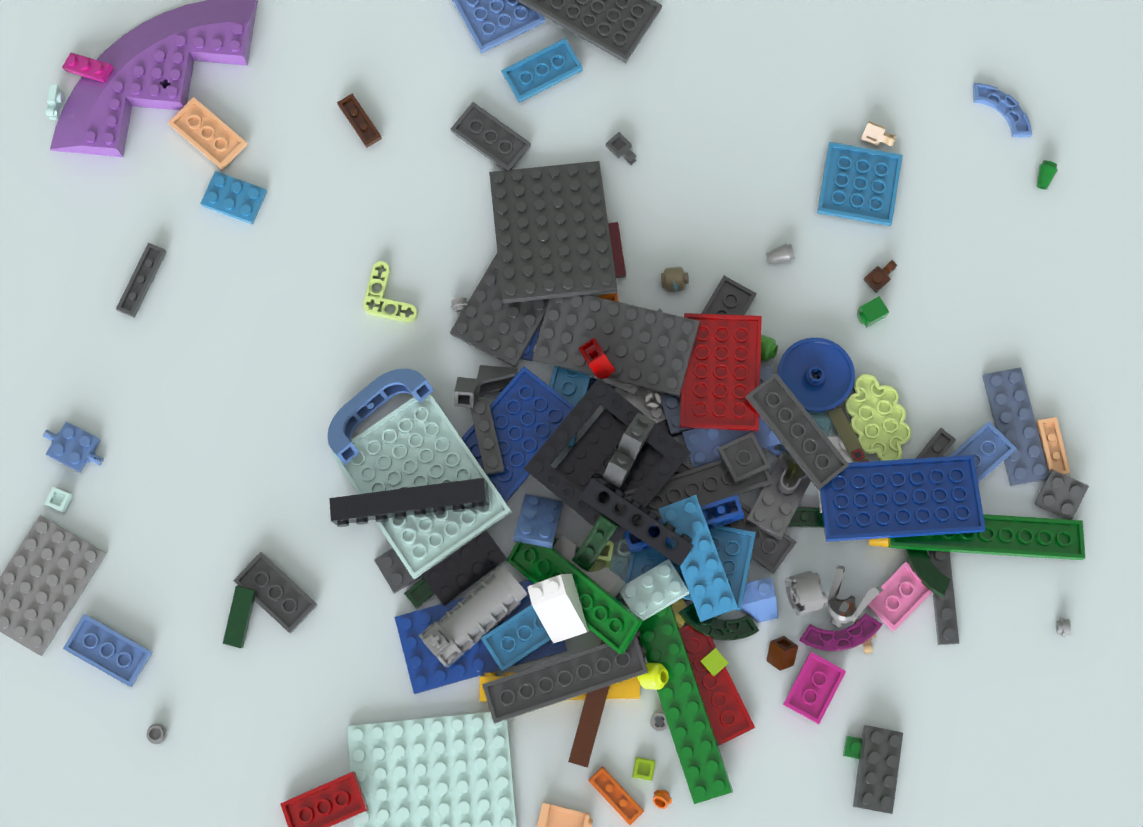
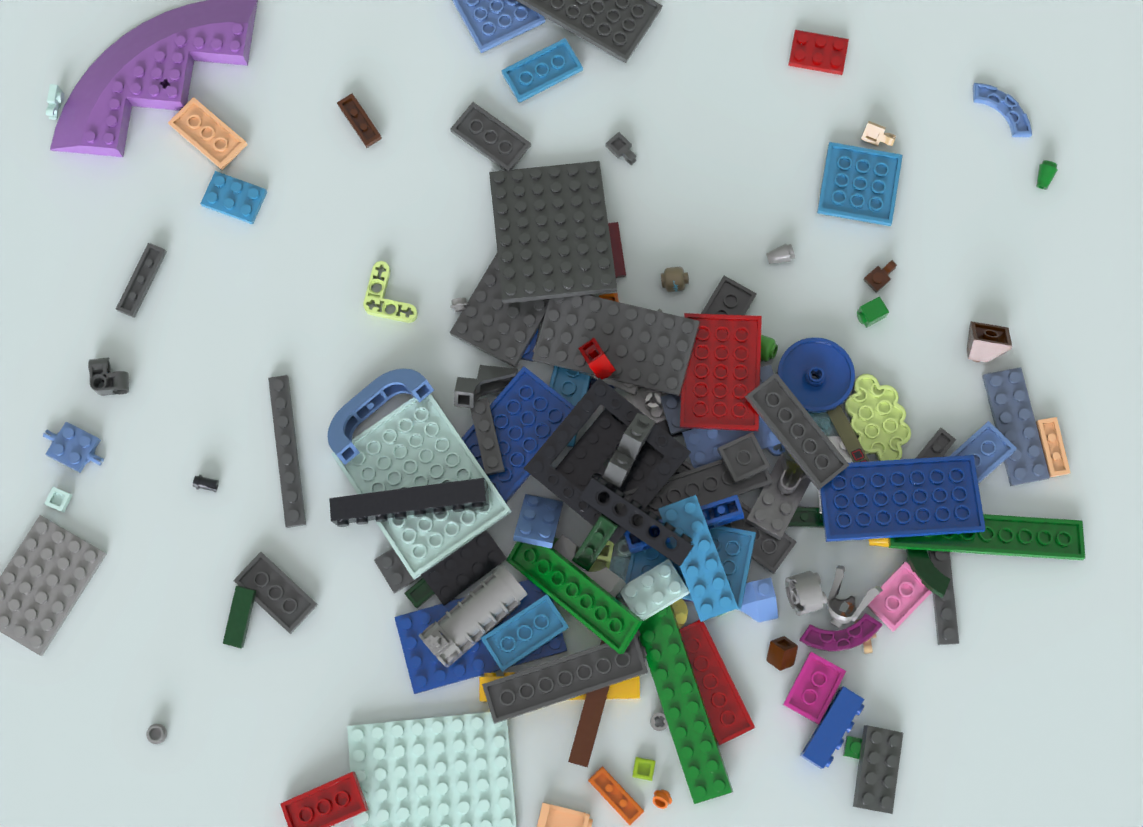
(87, 67): dark pink plate -> none
(107, 650): medium blue plate -> none
(114, 382): none -> dark grey piece
(205, 483): none -> black pin
(287, 451): none -> dark grey plate
(558, 607): white slope -> none
(655, 678): neon yellow head -> none
(714, 662): lime tile -> none
(717, 628): dark green tile -> none
(818, 52): none -> red plate
(832, 728): none -> blue brick
(987, 341): none -> slope
(1061, 494): dark grey plate -> none
(1063, 627): light grey plate -> none

